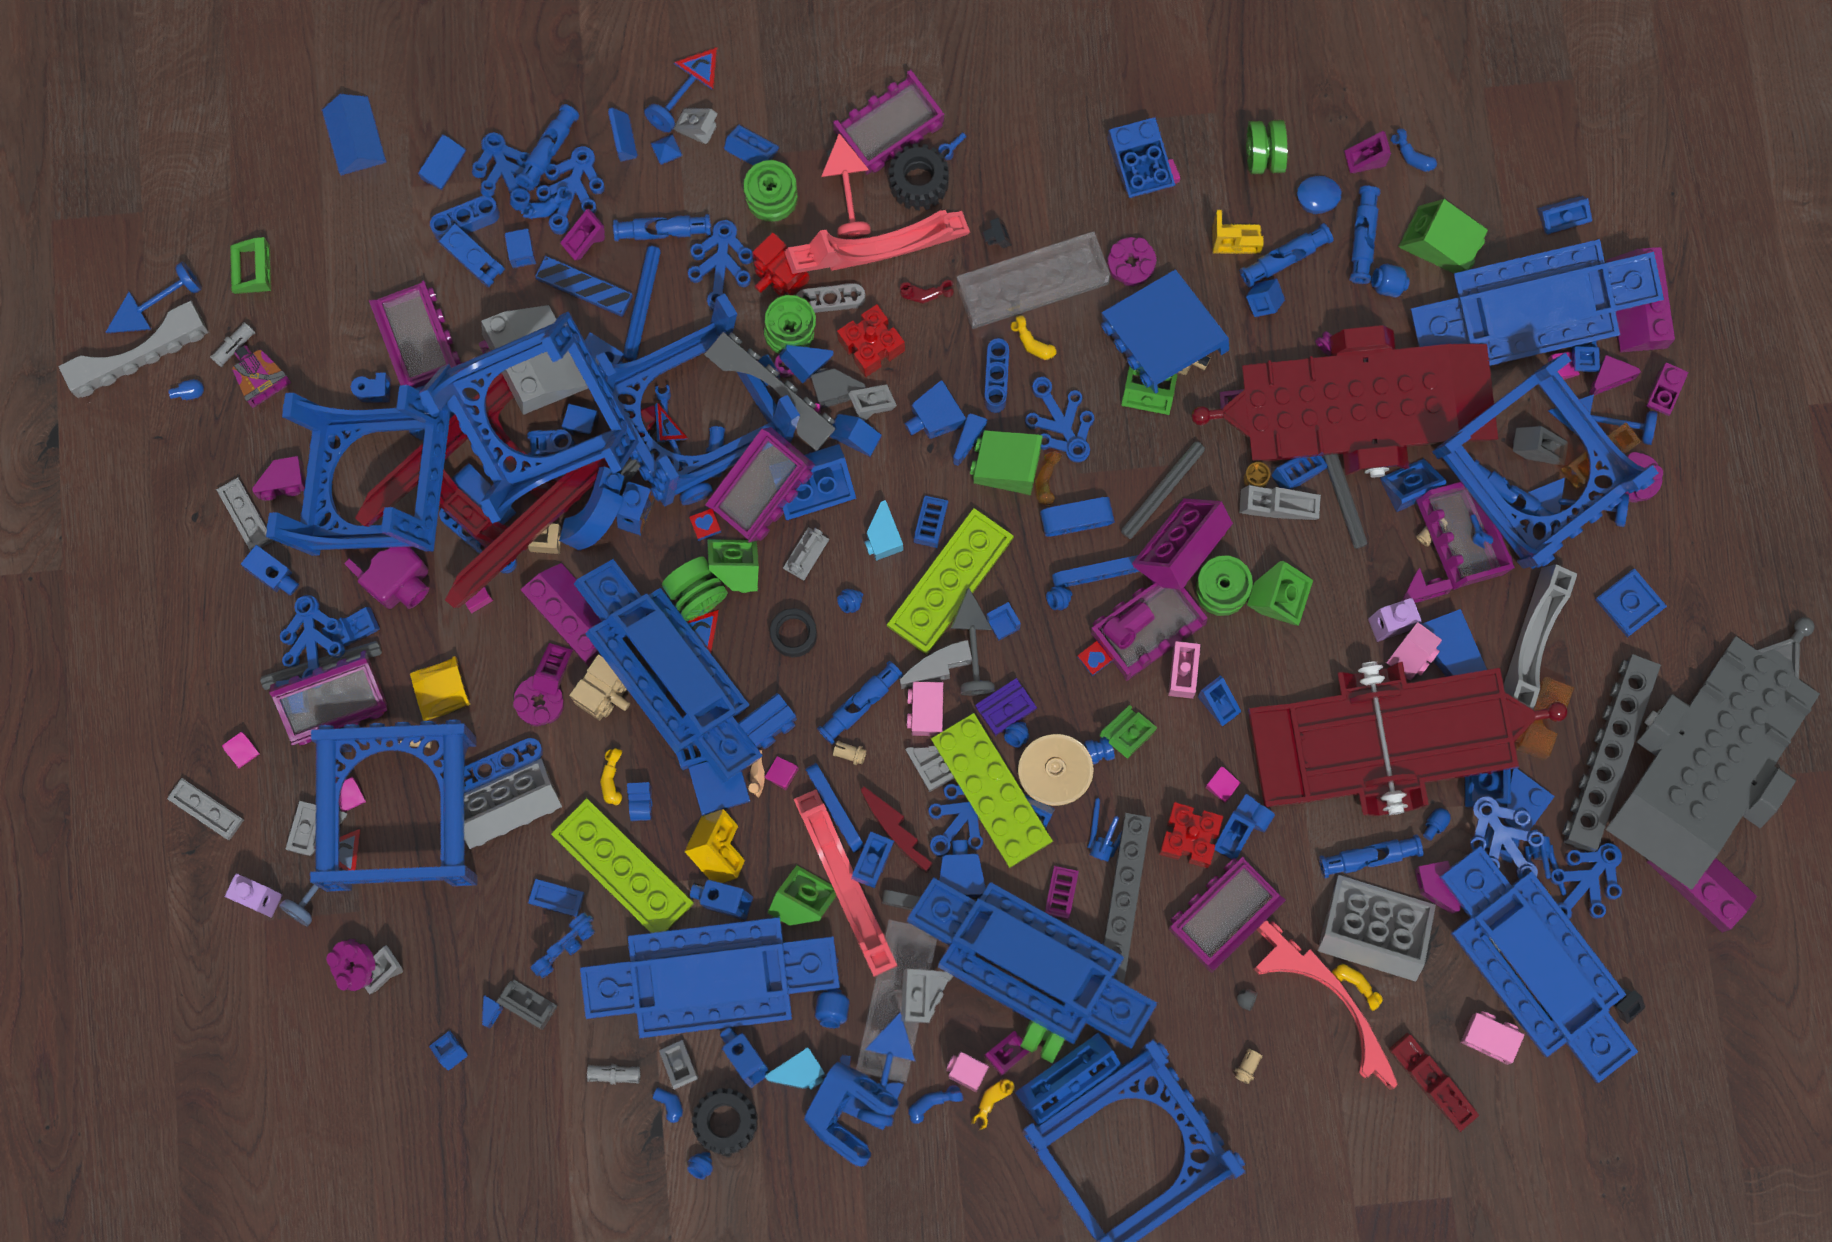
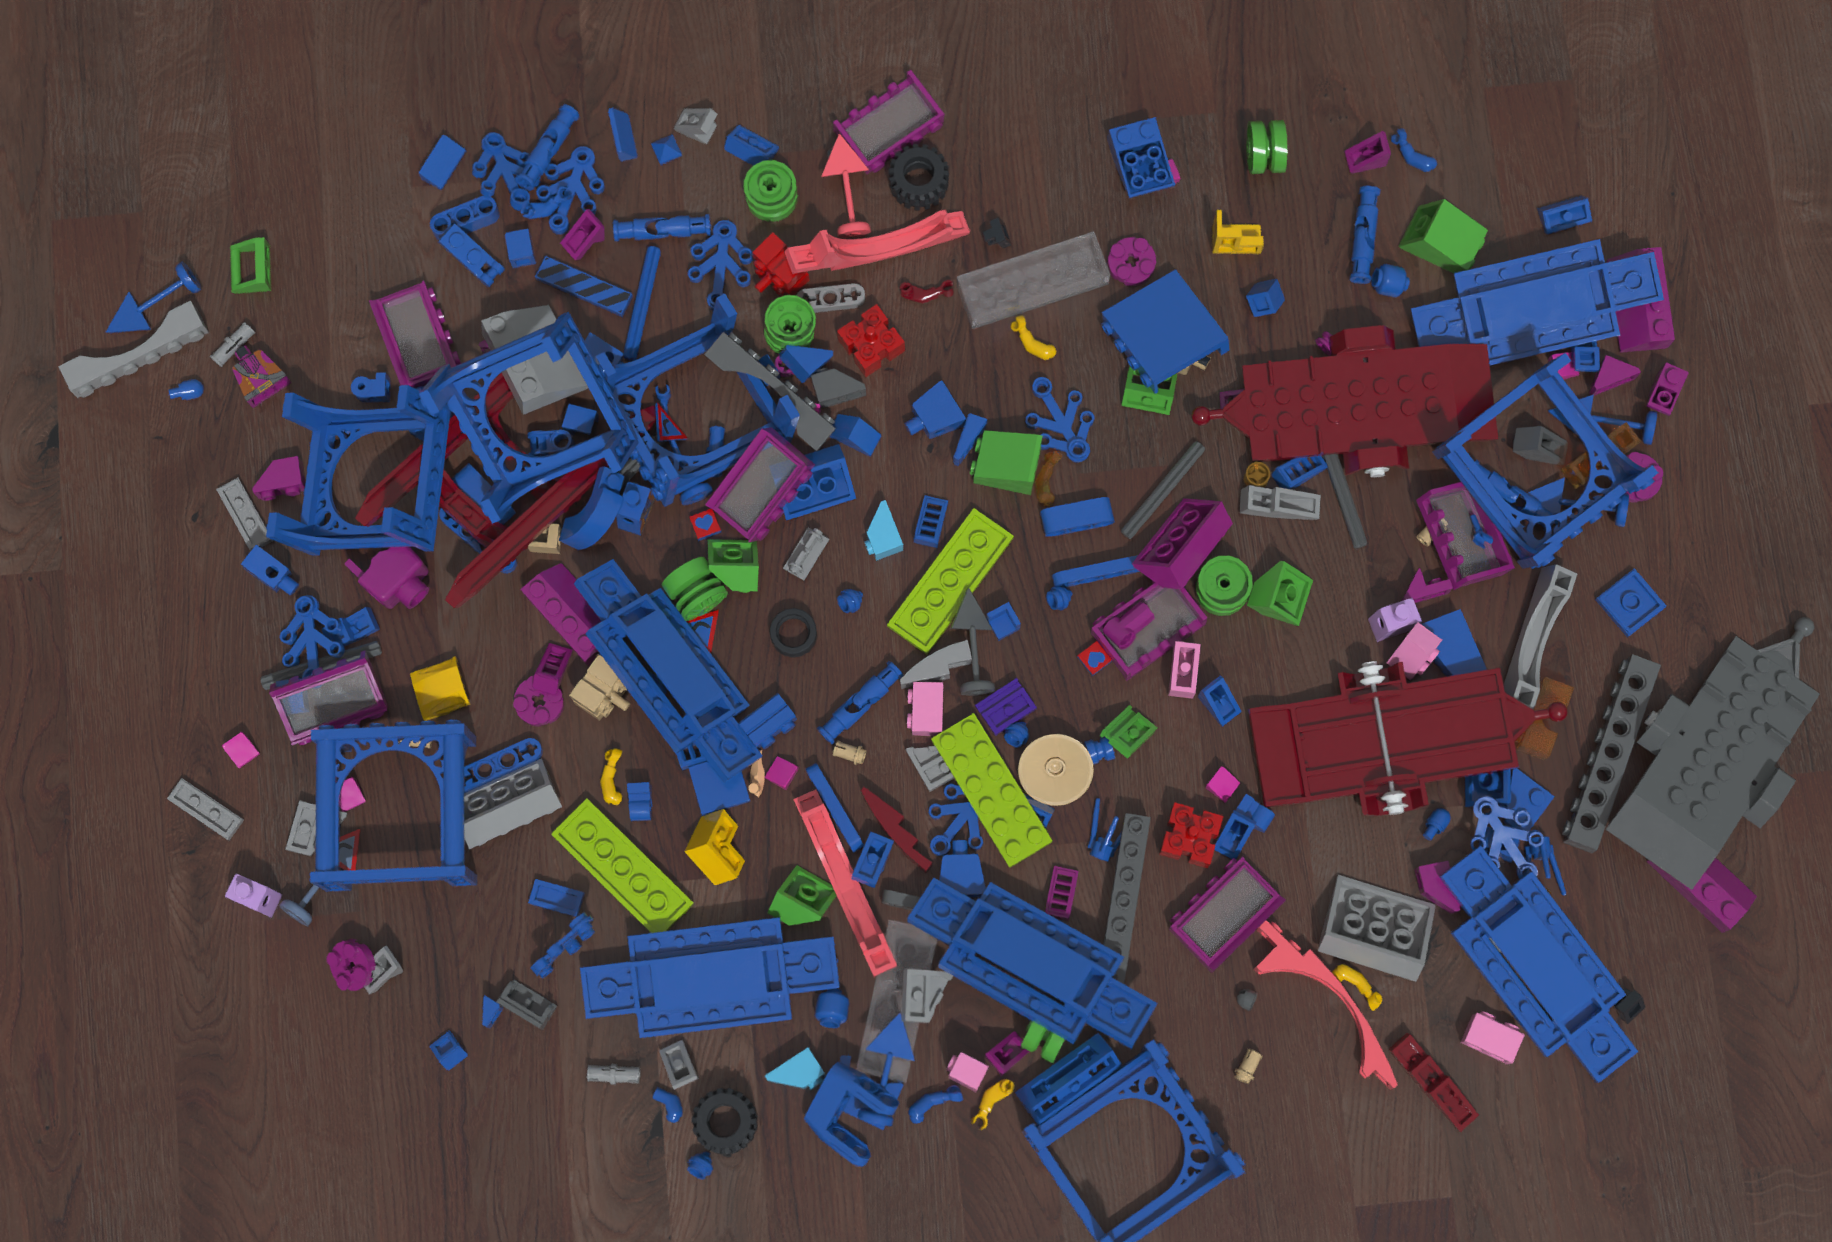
(353, 133): blue slope -> none
(479, 600): dark pink slope -> none
(700, 68): blue piece -> none
(730, 902): blue torso -> none
(749, 1063): blue torso -> none
(872, 401): light grey slope -> none
(951, 146): blue hand -> none
(996, 364): blue beam -> none
(1283, 256): blue piece -> none
(1318, 194): blue hat -> none
(1357, 859): blue piece -> none
(1410, 484): blue slope -> none
(1590, 878): blue plant -> none

